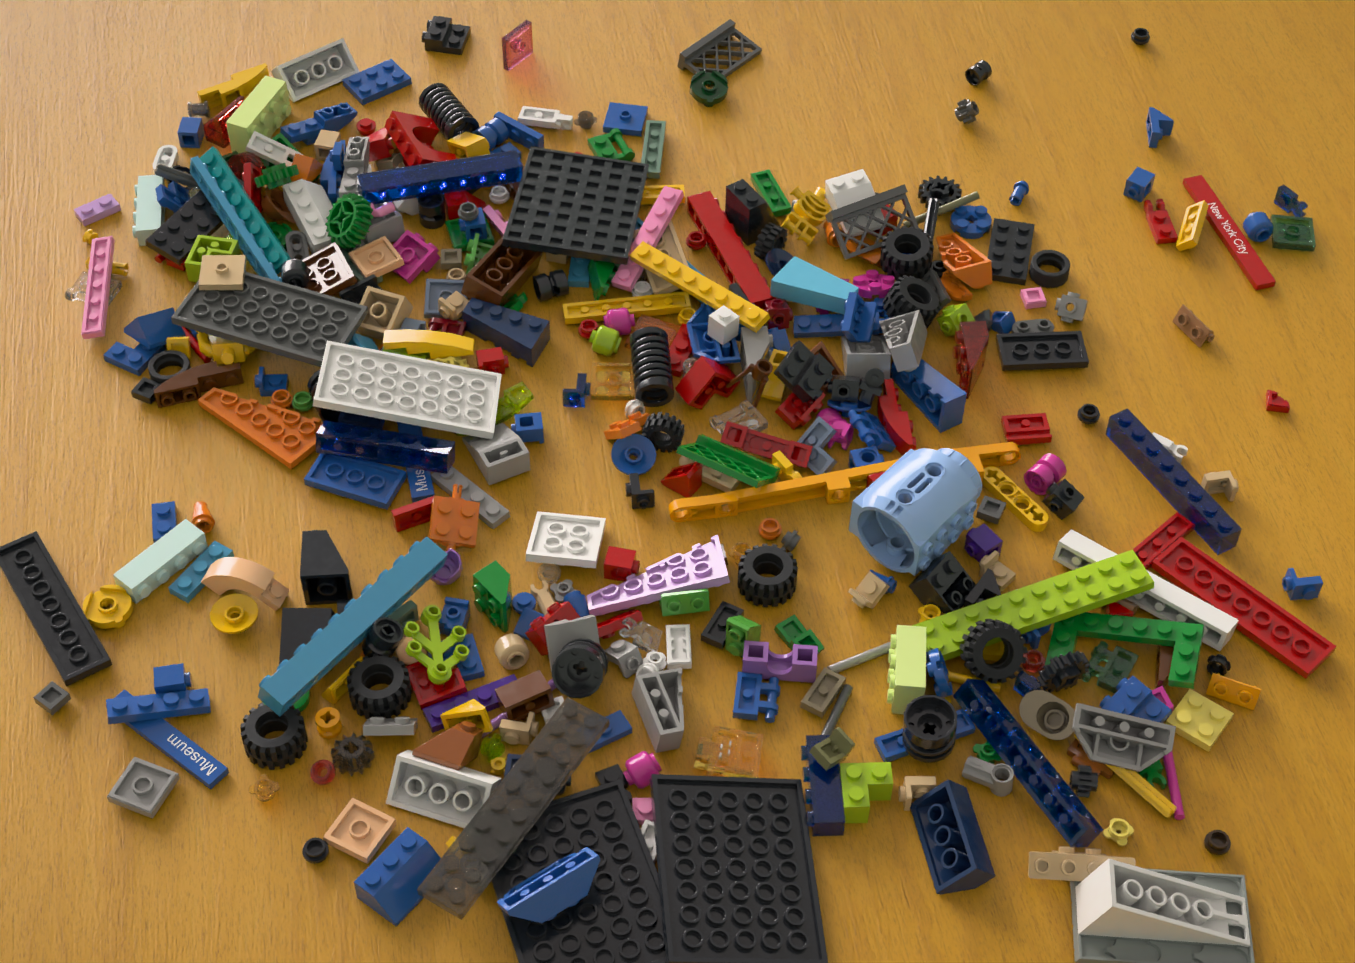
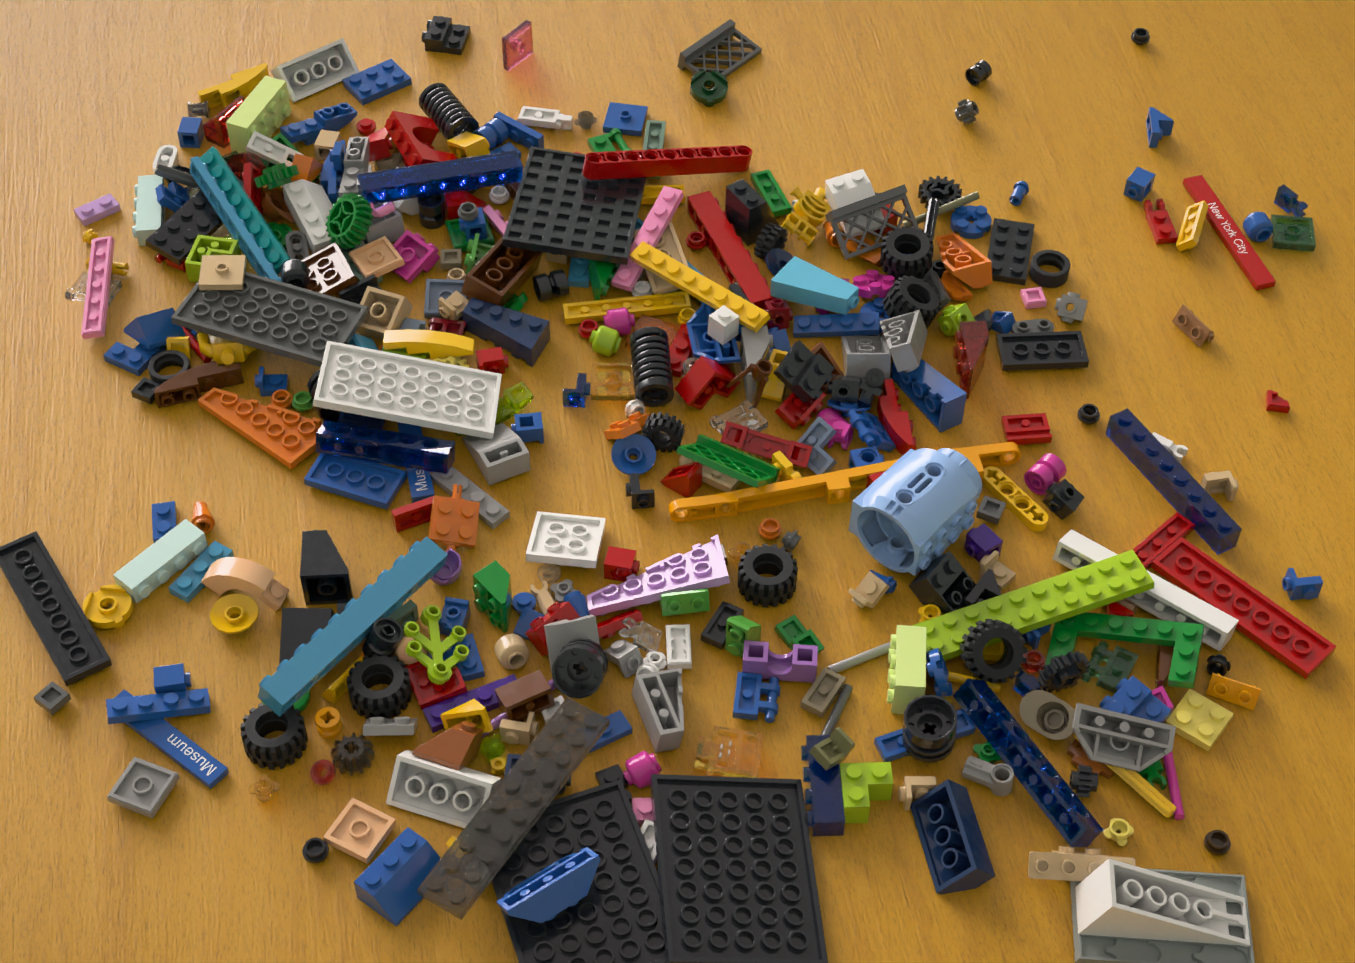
(666, 162): none -> red beam
(858, 318): blue bracket -> none

